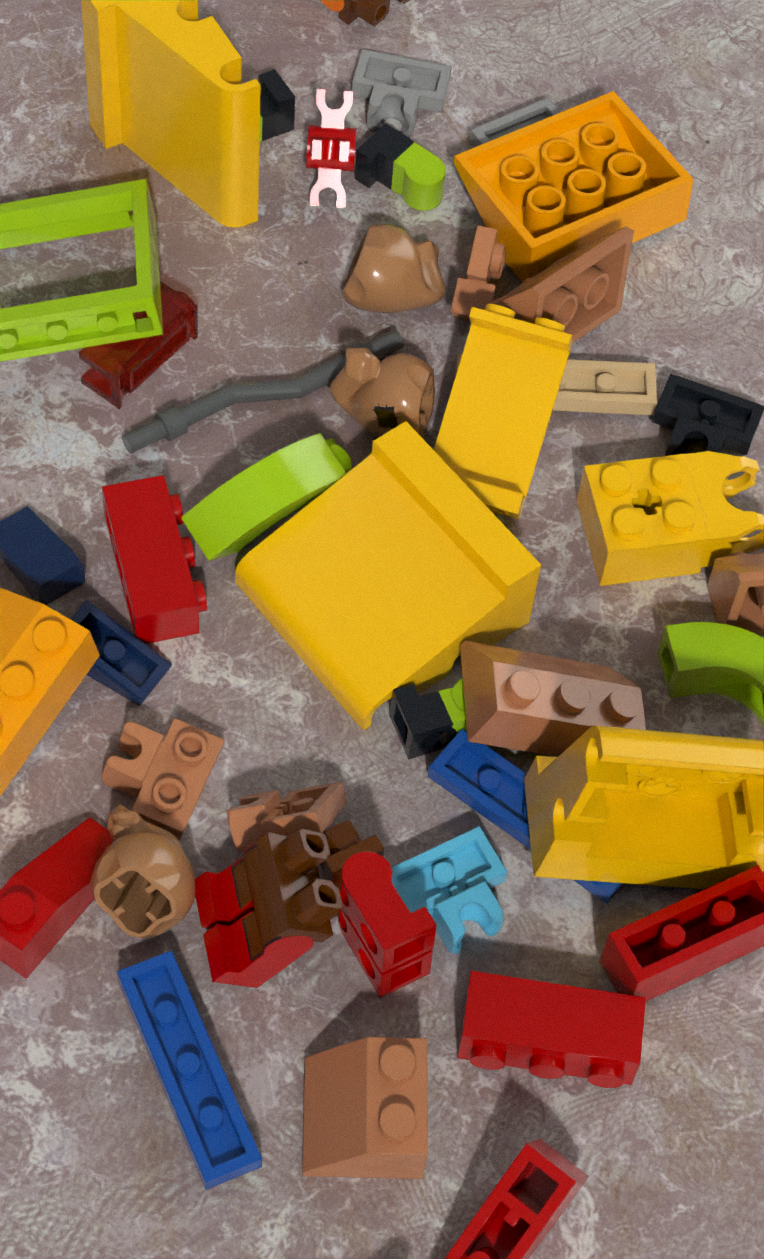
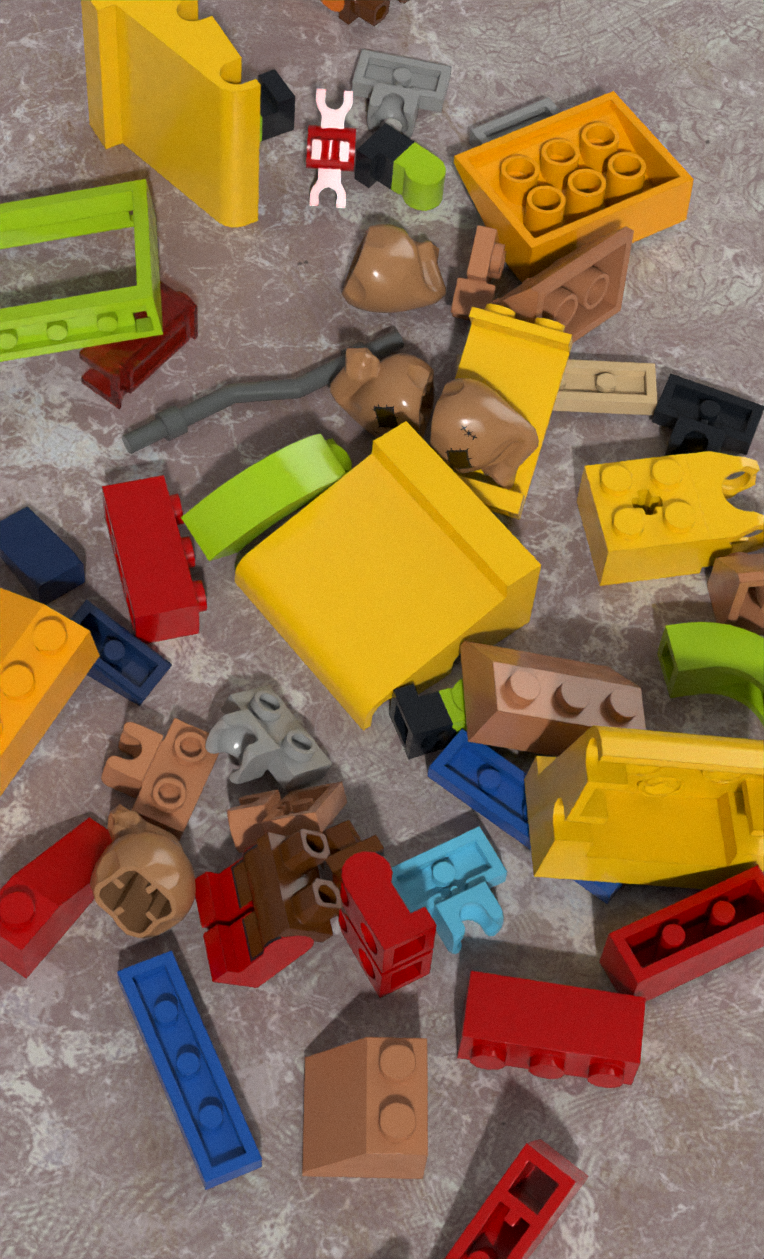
(266, 737): none -> light grey plate
(480, 431): none -> medium nougat piece

